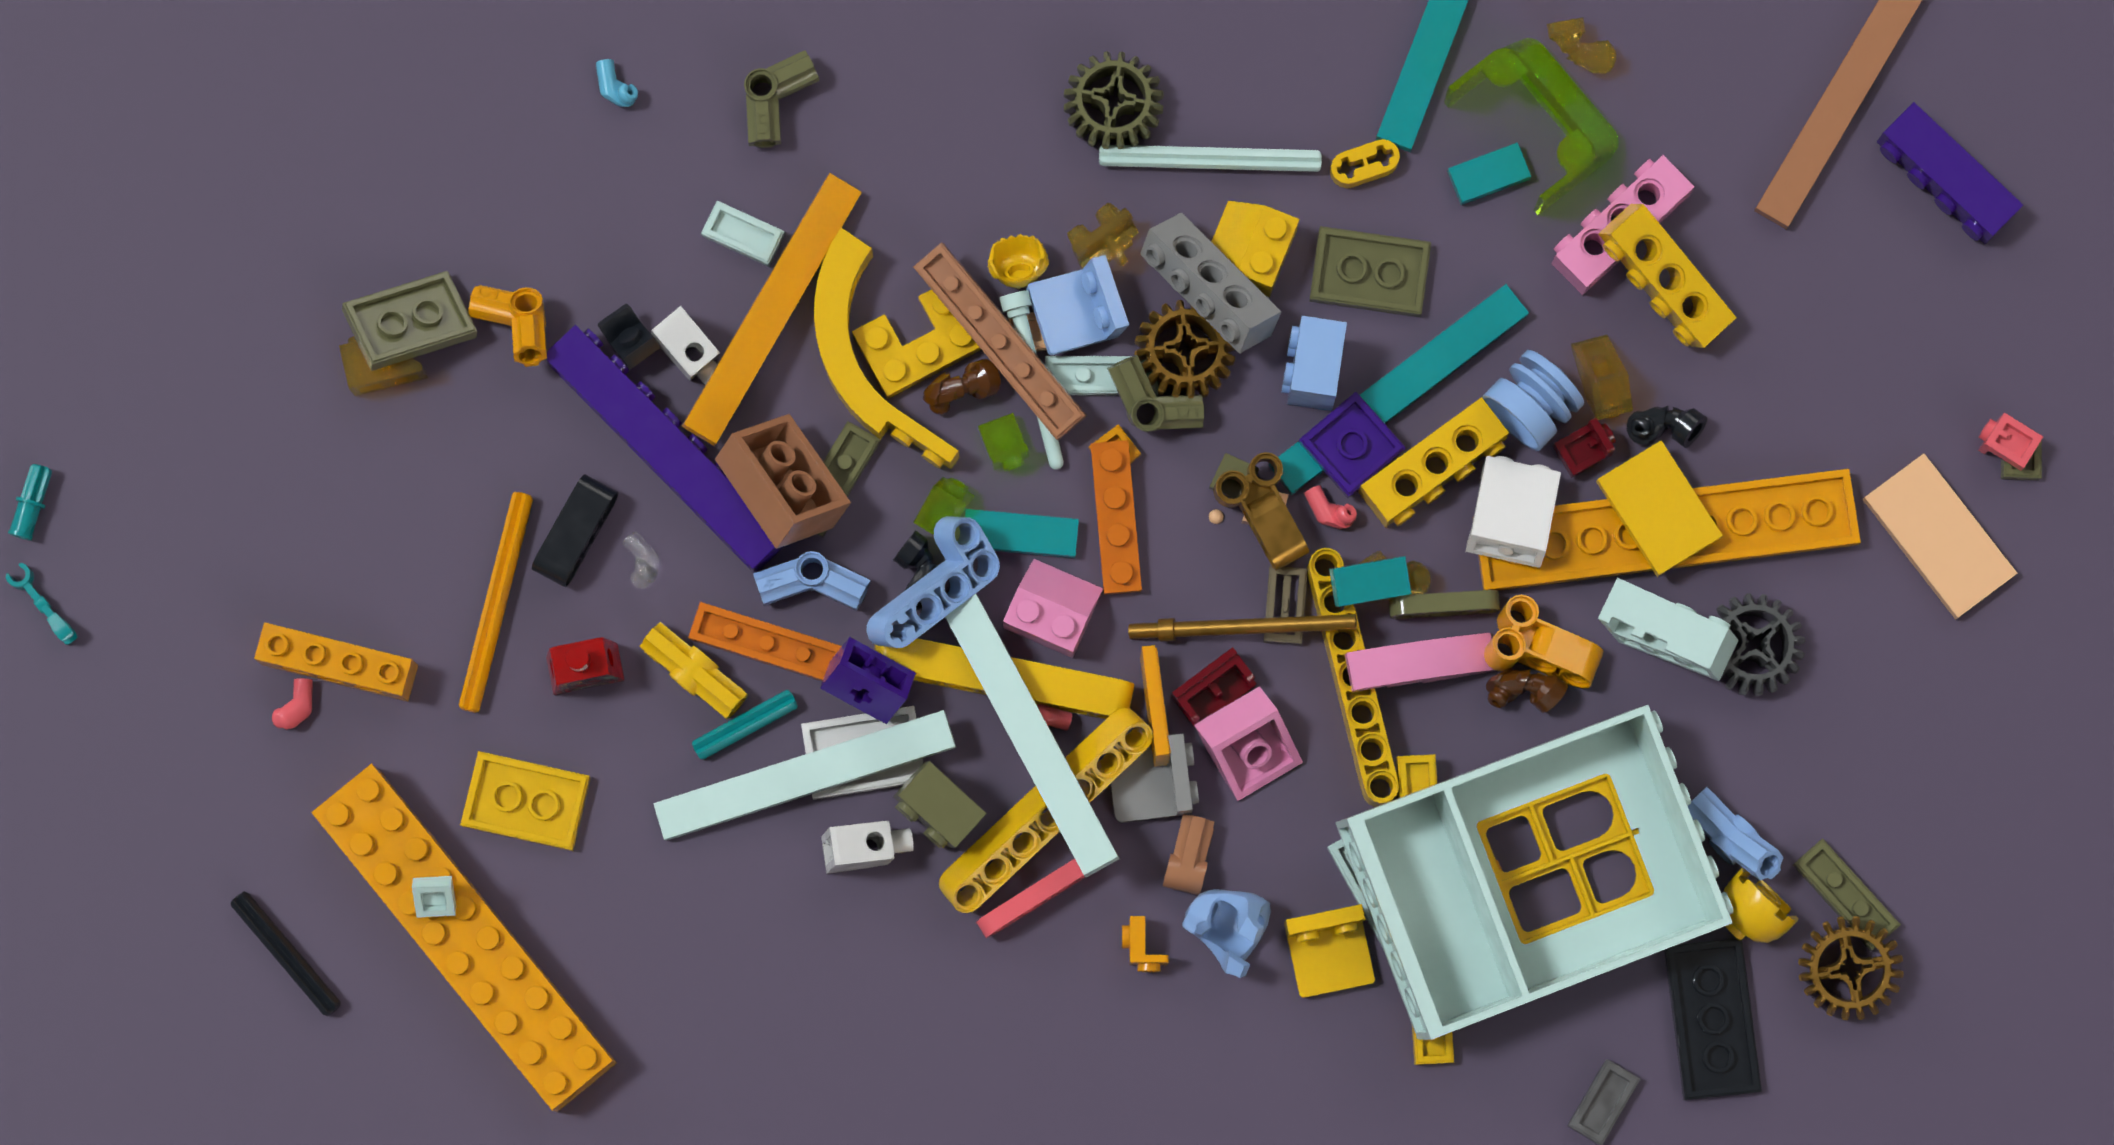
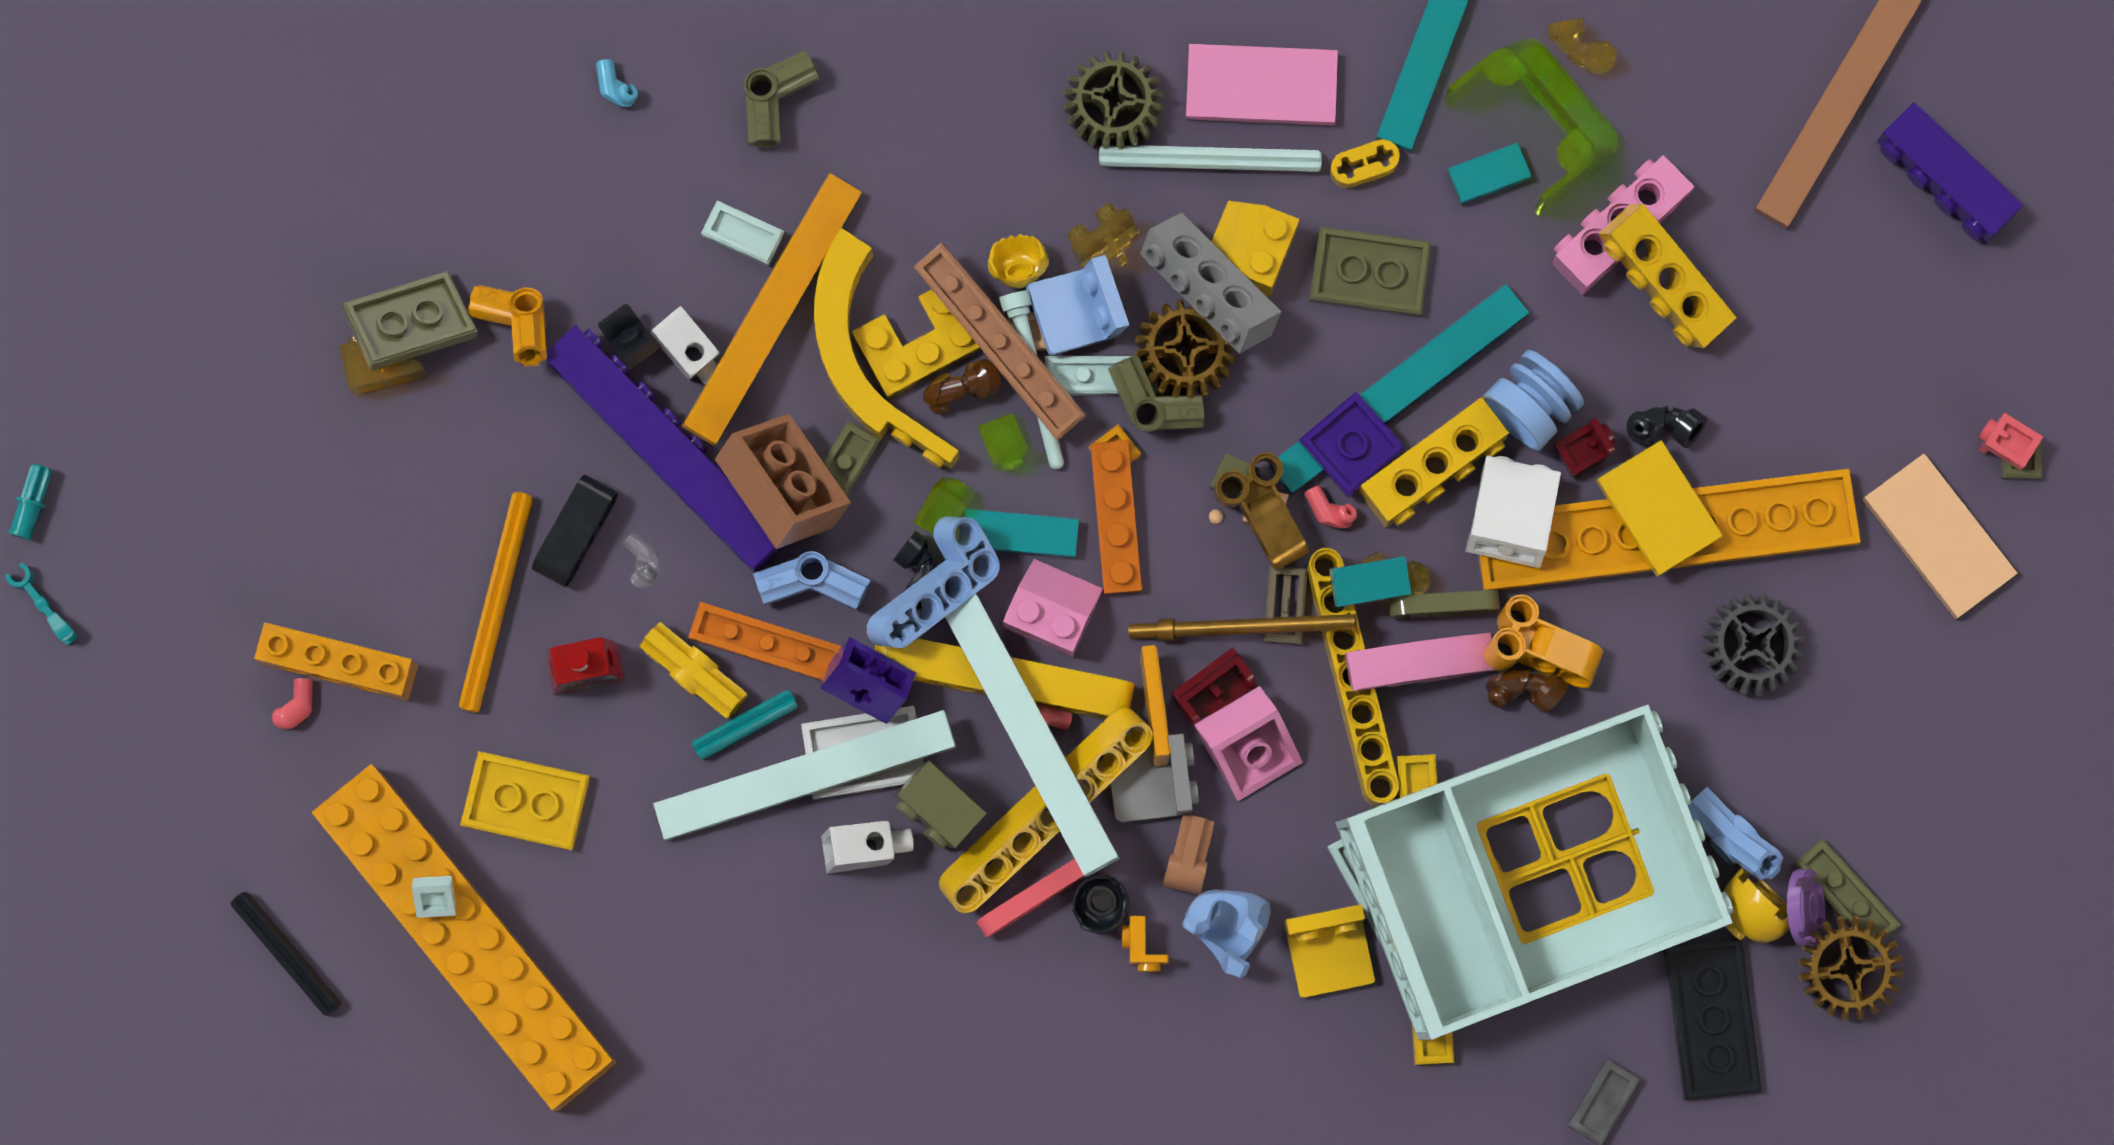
(1100, 904): none -> black hair
(1261, 84): none -> bright pink tile
(1316, 363): light blue brick -> none
(1602, 377): clear yellow slope -> none
(1668, 630): light aqua wedge -> none
(1805, 906): none -> medium lavender tile

